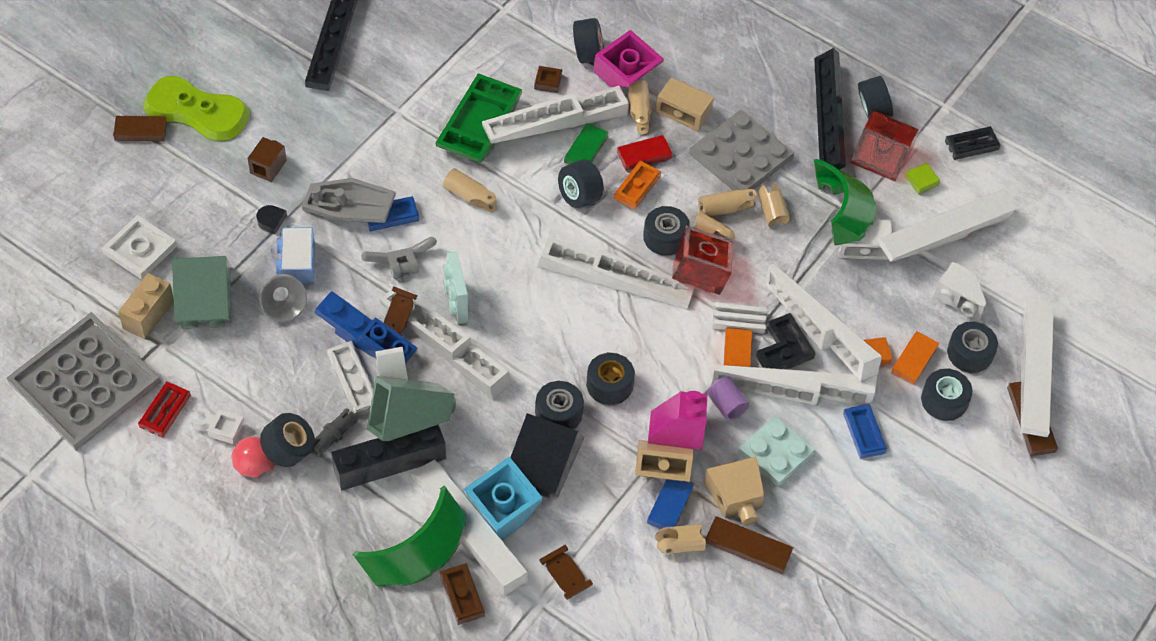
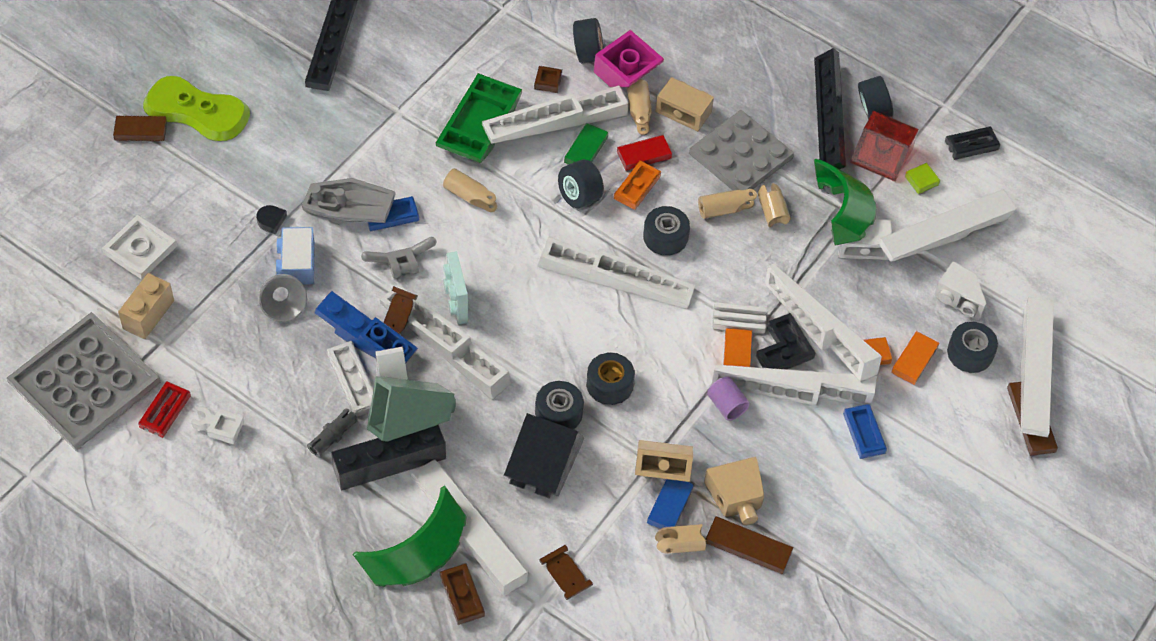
(202, 291): sand green slope -> none
(250, 459): coral hair -> none
(267, 159): reddish brown brick -> none
(287, 439): black wheel -> none
(504, 498): medium azure slope -> none
(679, 421): dark pink slope -> none
(703, 260): clear red slope -> none
(712, 226): tan piece -> none
(777, 450): light aqua plate -> none
(946, 394): black wheel -> none

